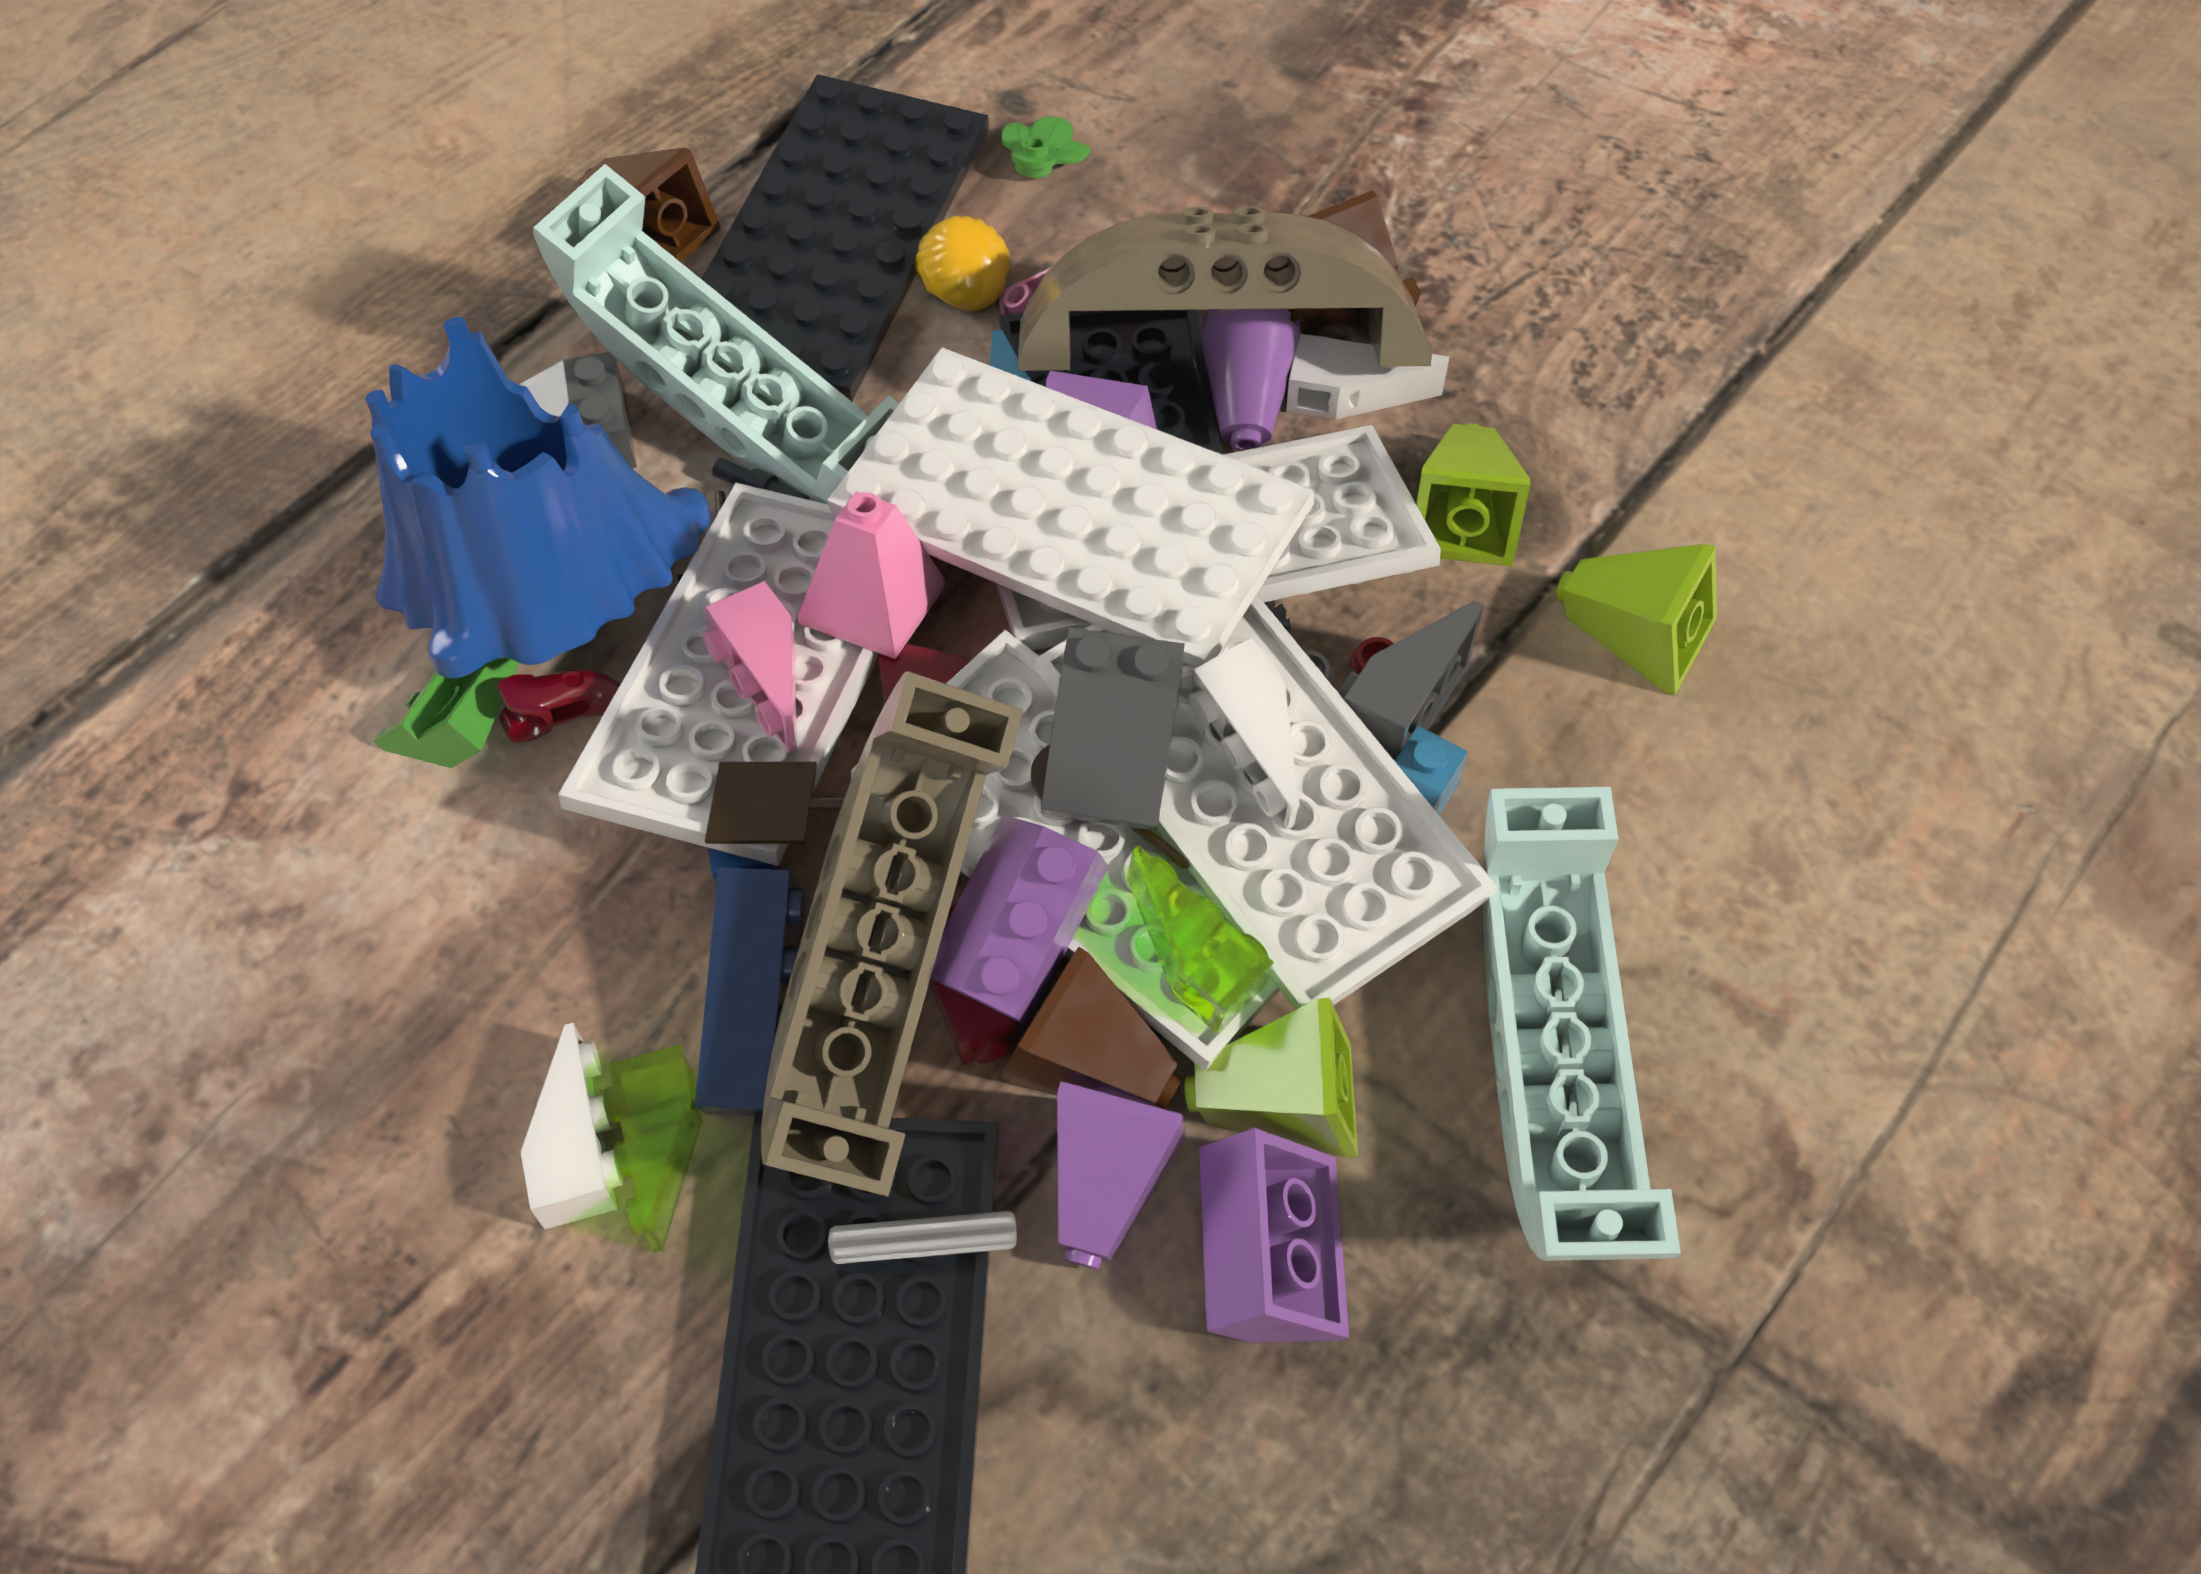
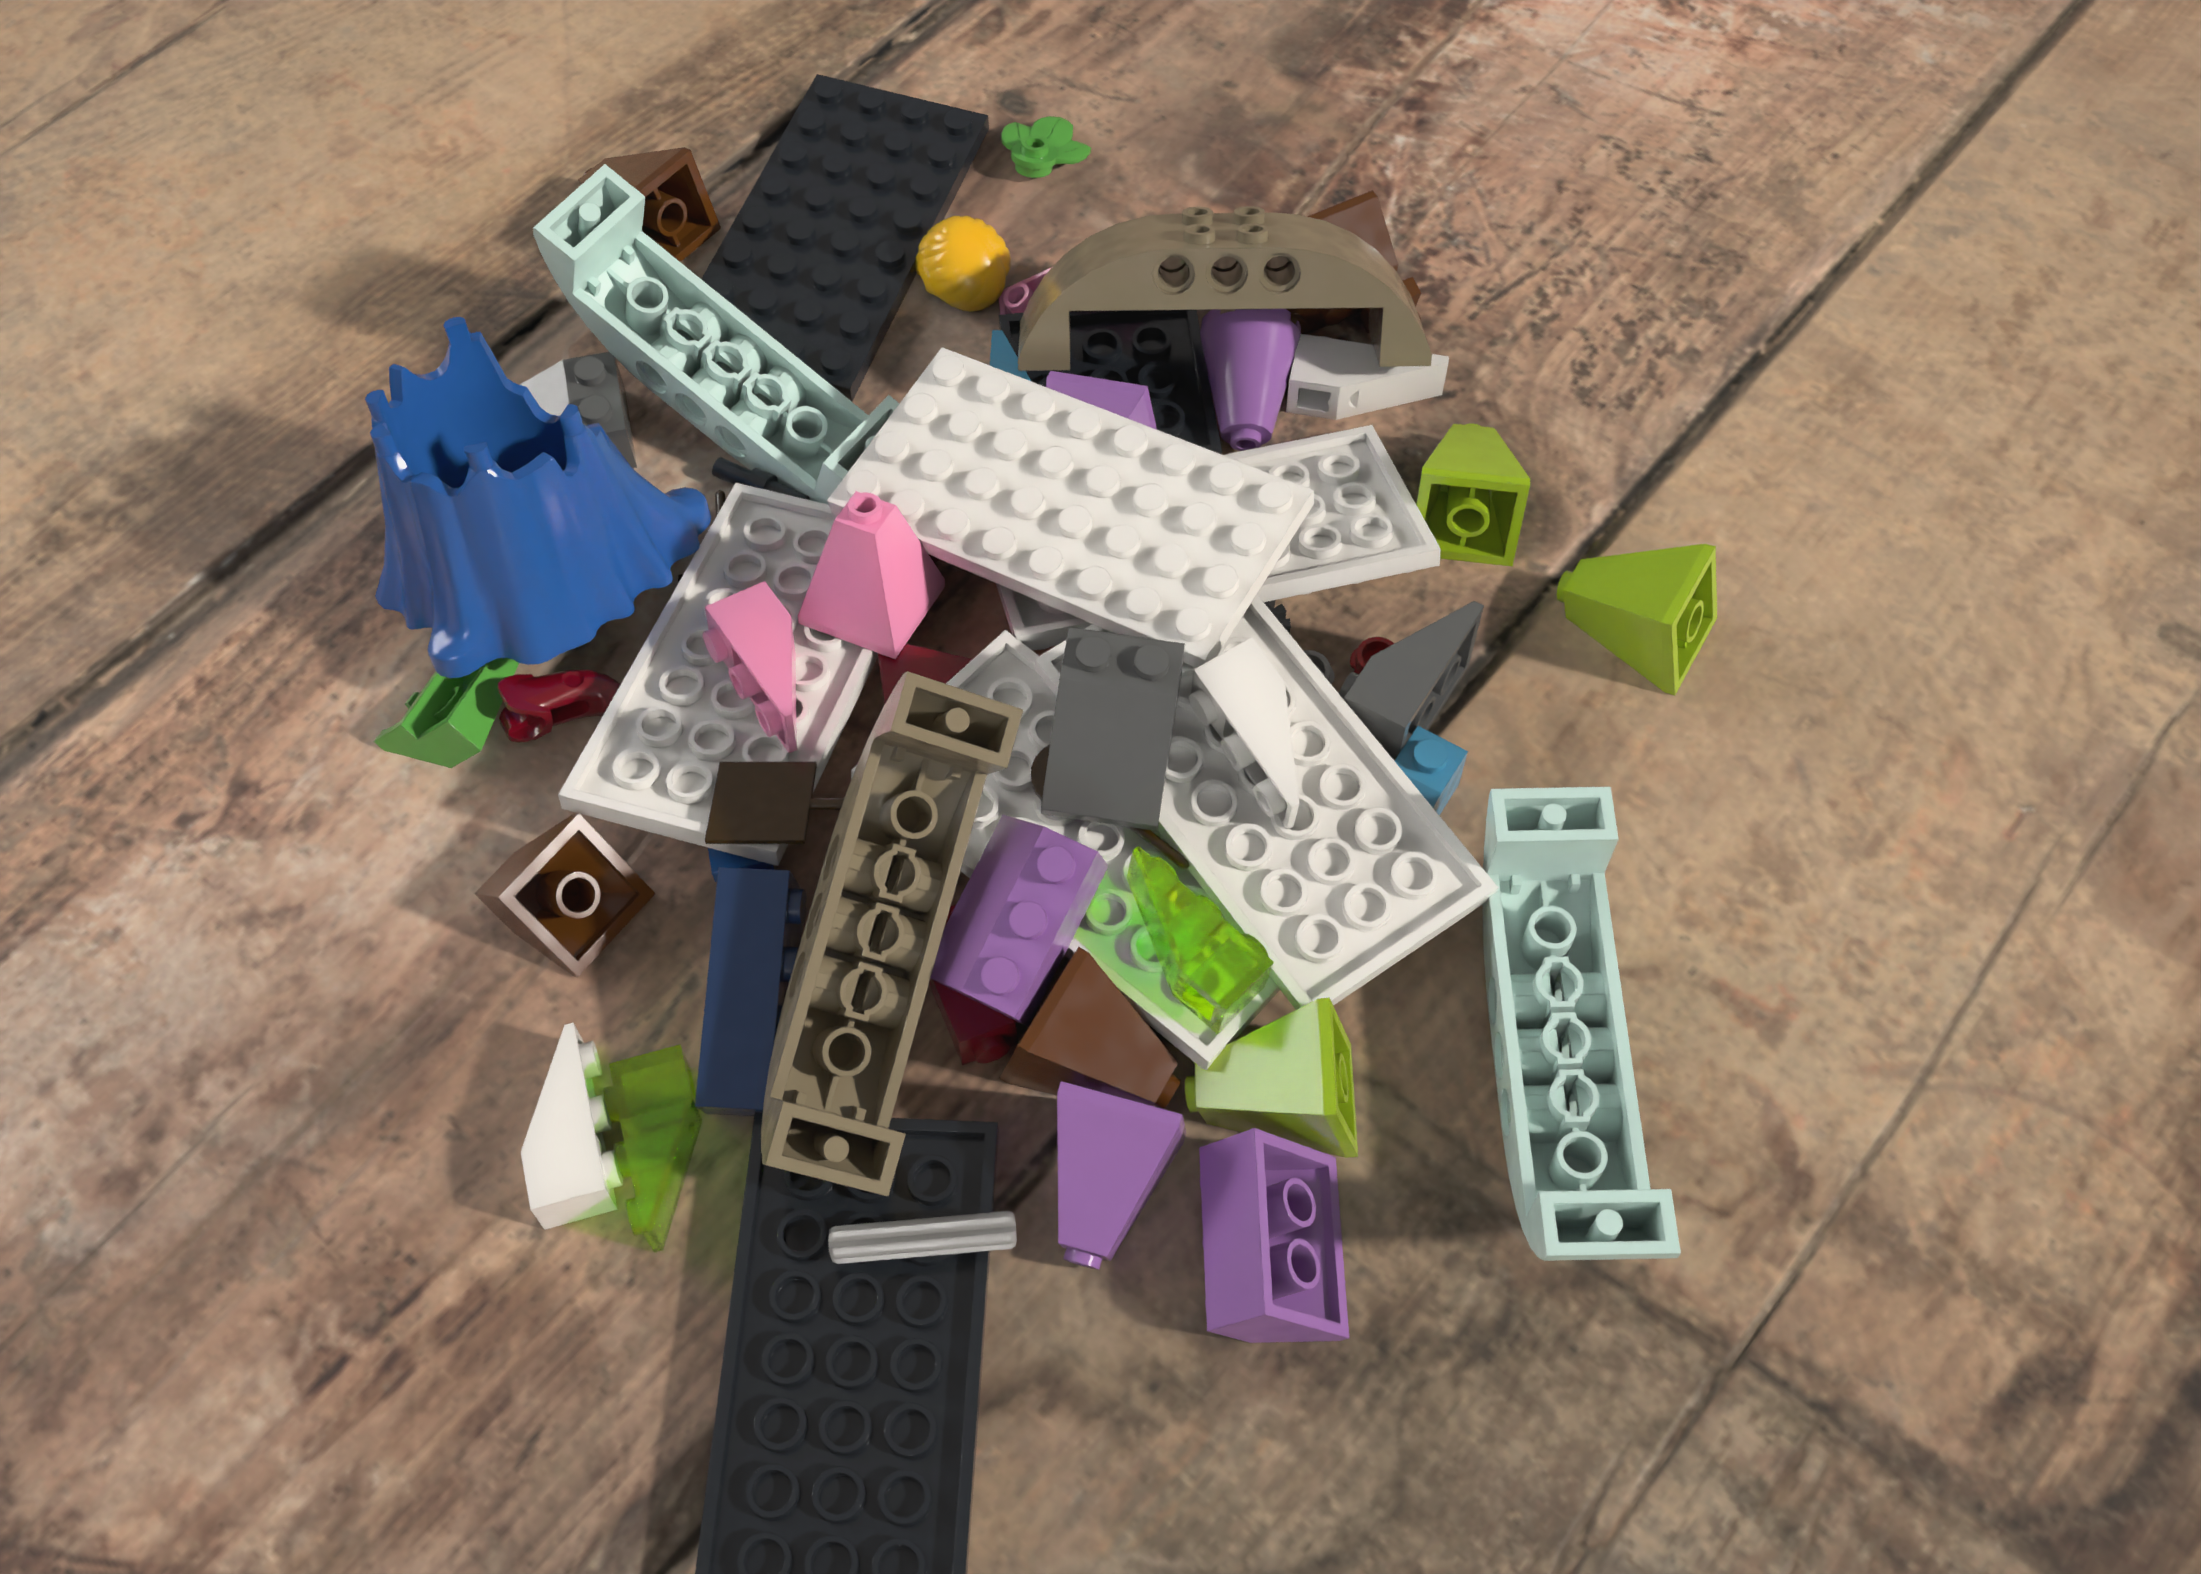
(566, 894): none -> reddish brown slope

